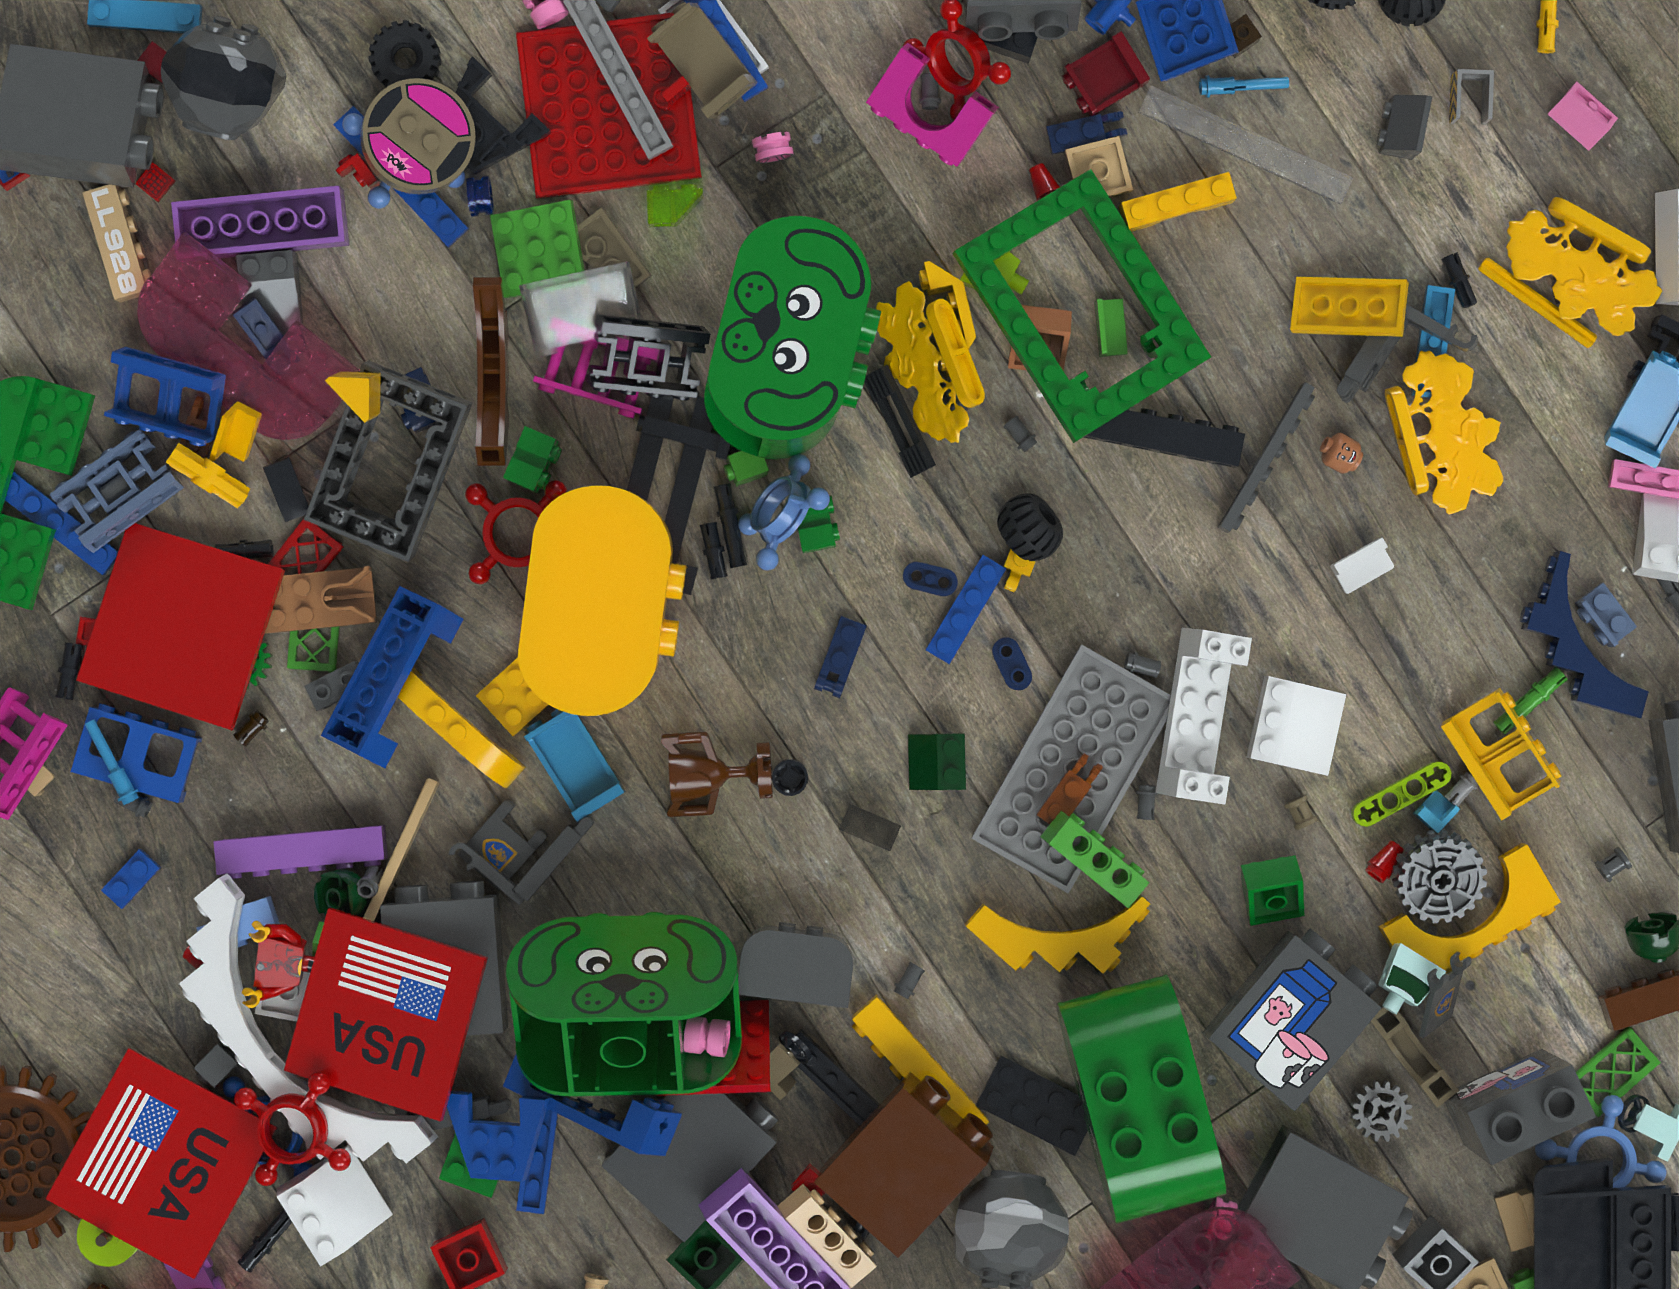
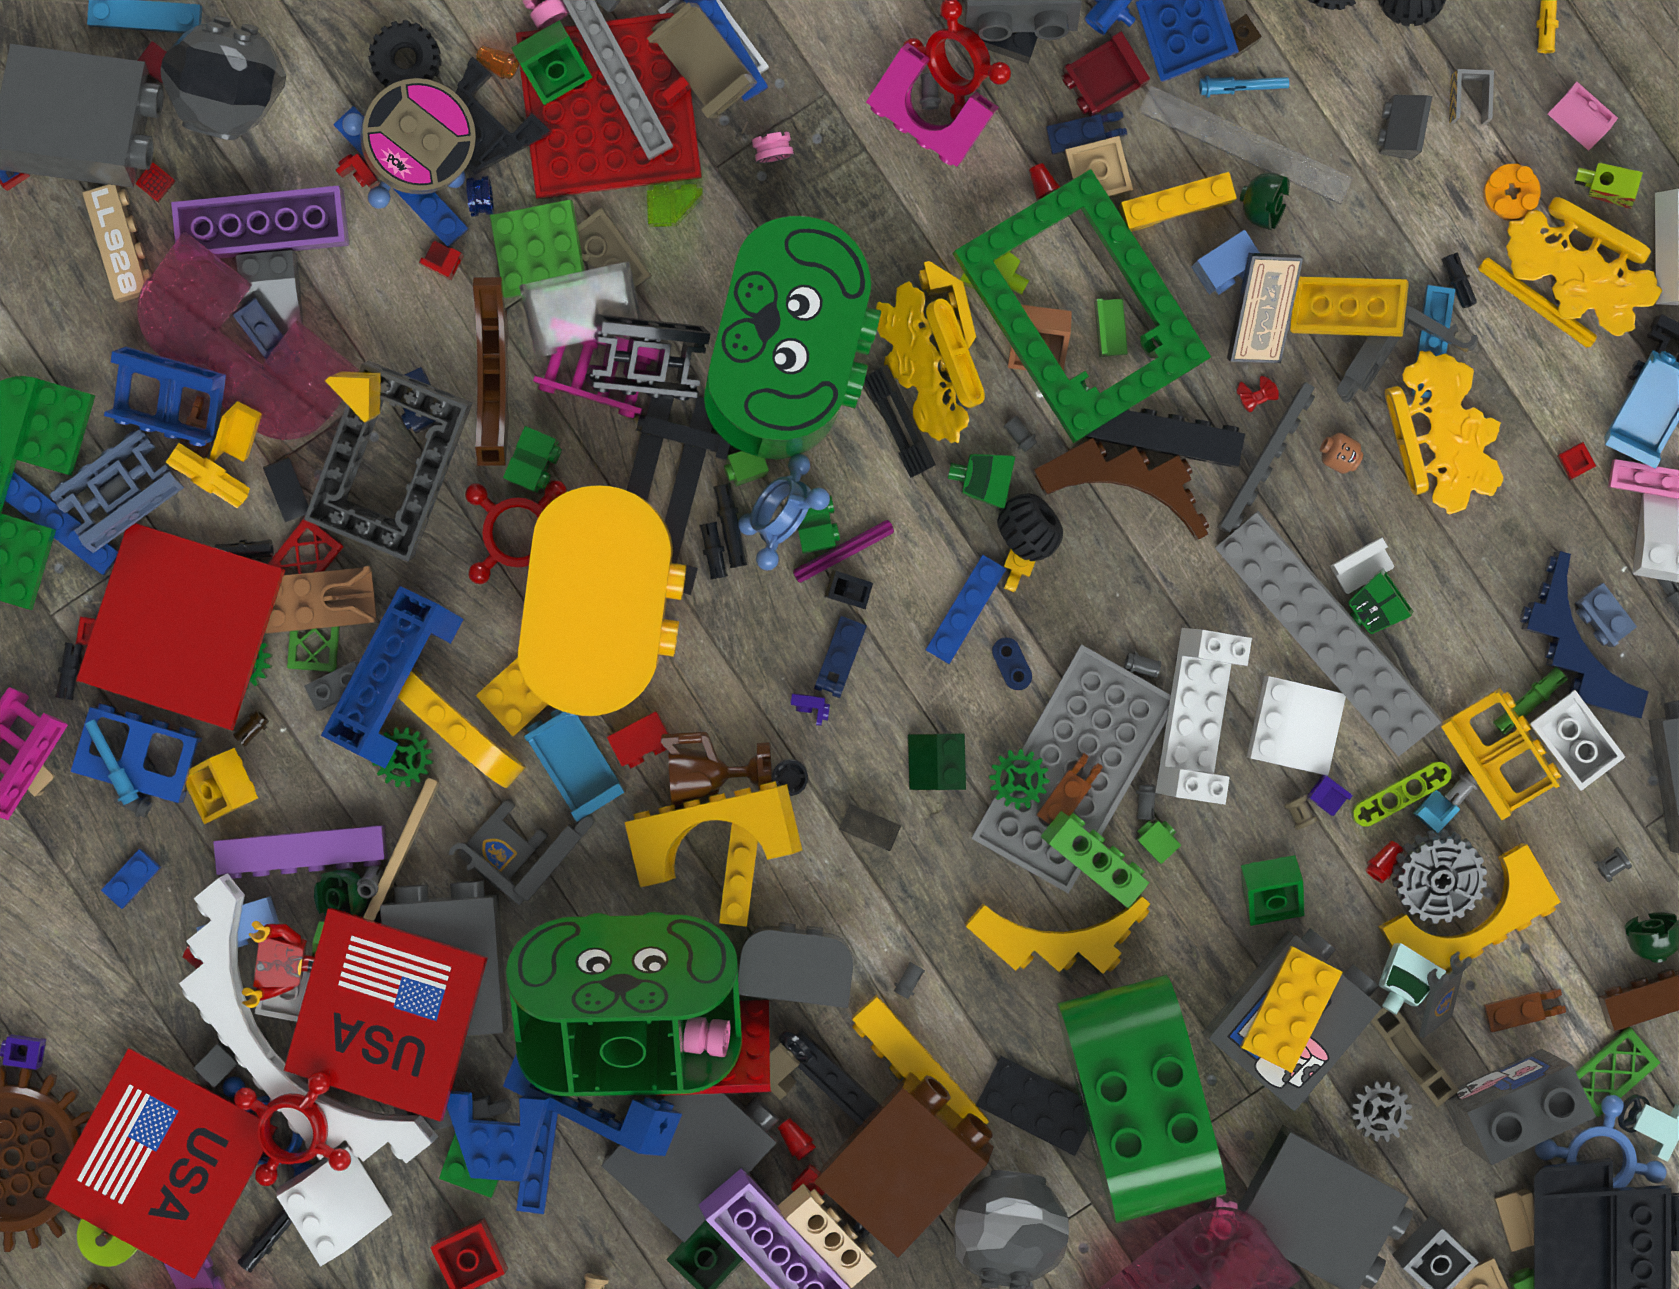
(11, 1051): none -> dark purple brick
(220, 786): none -> yellow slope
(411, 768): none -> green gear
(442, 260): none -> red panel
(499, 62): none -> clear orange cone
(551, 62): none -> green slope
(638, 740): none -> red brick
(738, 877): none -> yellow arch
(762, 813): none -> yellow arch
(796, 1139): none -> red cone
(806, 703): none -> dark purple bracket
(843, 551): none -> magenta axle
(848, 589): none -> black slope
(930, 578): dark blue plate -> none
(985, 478): none -> green torso
(1029, 770): none -> green gear
(1129, 469): none -> reddish brown arch
(1158, 839): none -> bright green brick
(1224, 263): none -> medium blue brick
(1250, 399): none -> red piece
(1264, 199): none -> dark green cylinder
(1264, 308): none -> tile
(1291, 1009): none -> yellow plate
(1328, 633): none -> light grey plate
(1328, 795): none -> dark purple panel
(1379, 604): none -> green torso
(1502, 204): none -> light orange plate
(1521, 1010): none -> dark orange hinge
(1576, 460): none -> red tile
(1576, 741): none -> white slope
(1622, 187): none -> lime torso

